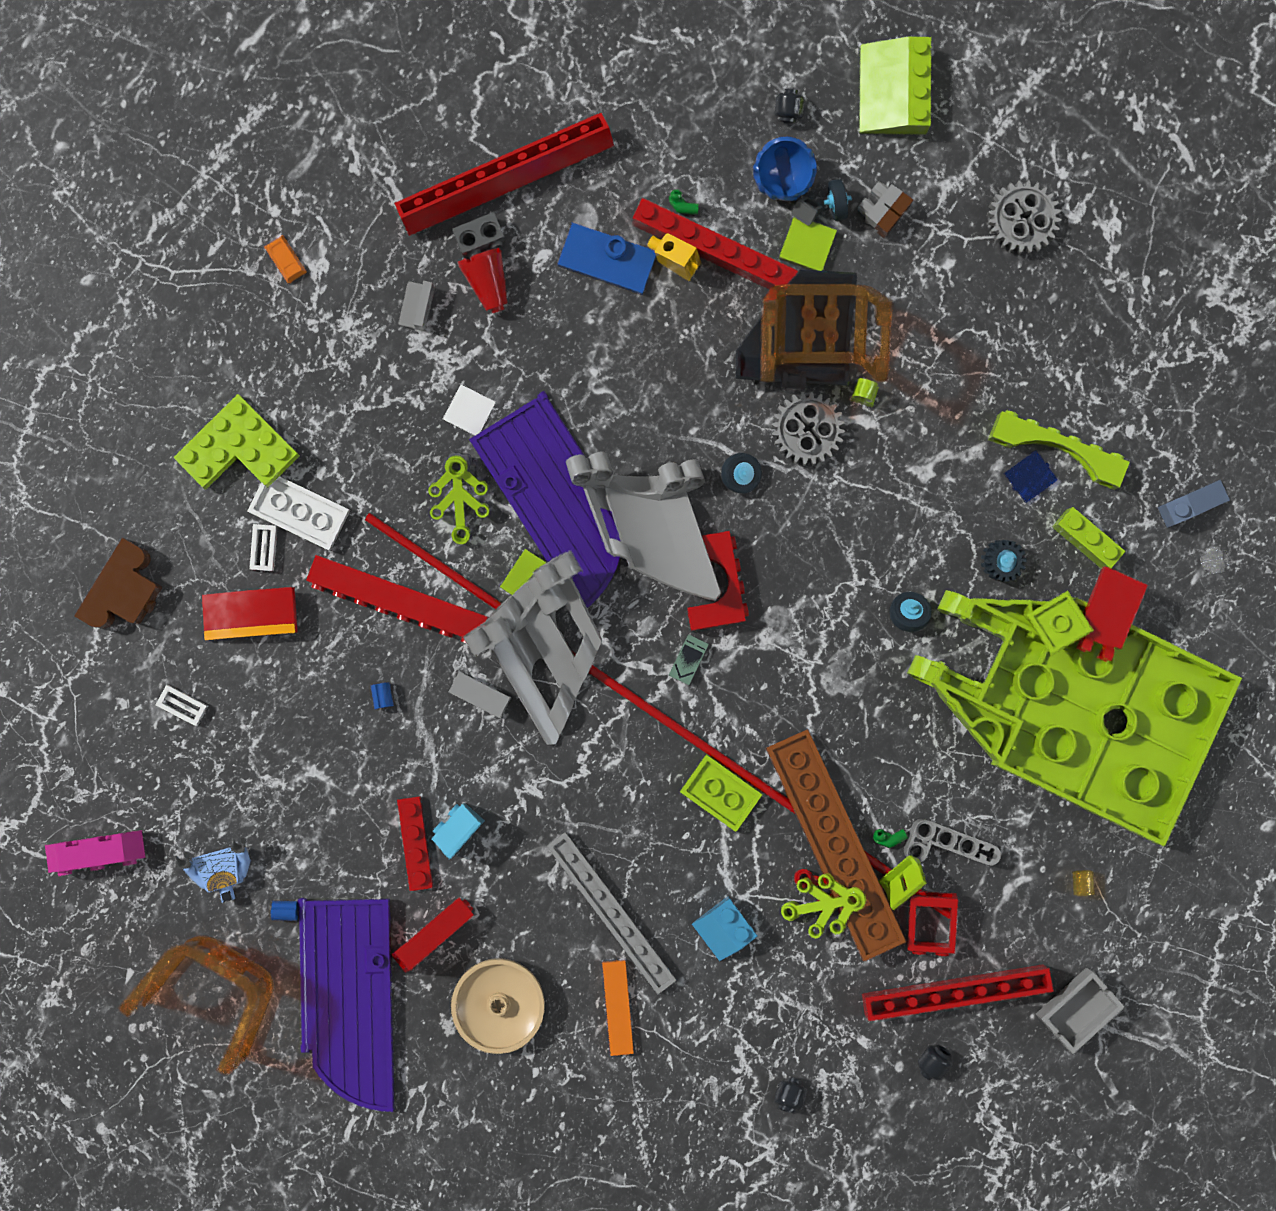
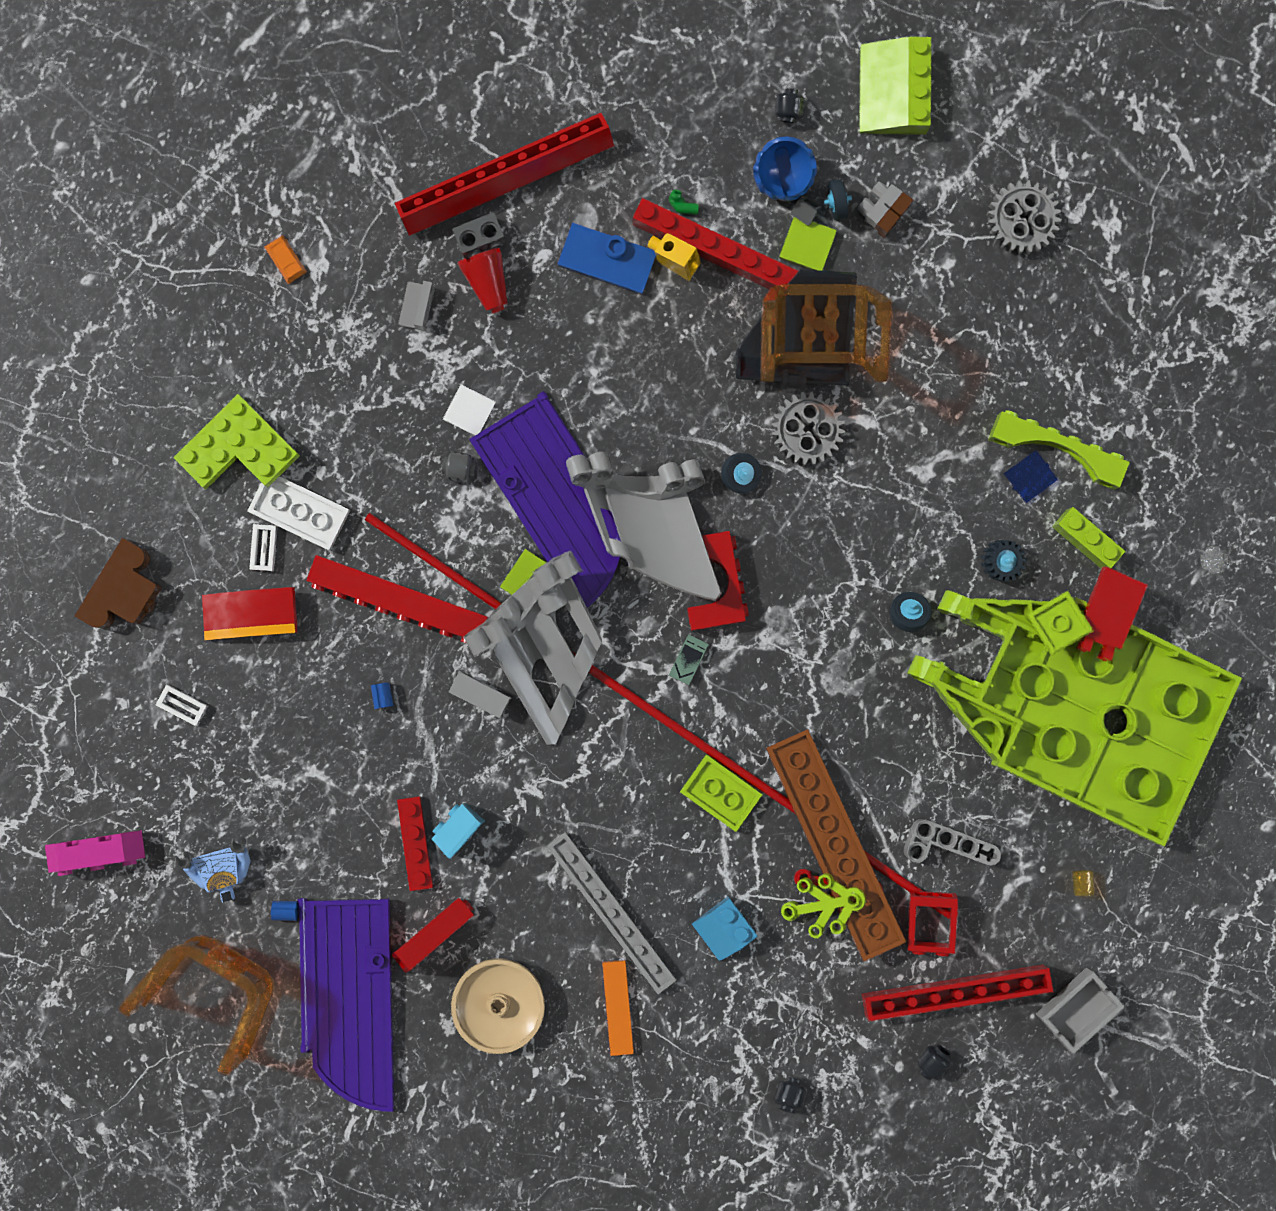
(458, 495): lime plant -> none
(865, 392): lime leg -> none
(889, 840): green arm -> none
(894, 884): lime piece -> none
(1193, 503): sand blue slope -> none

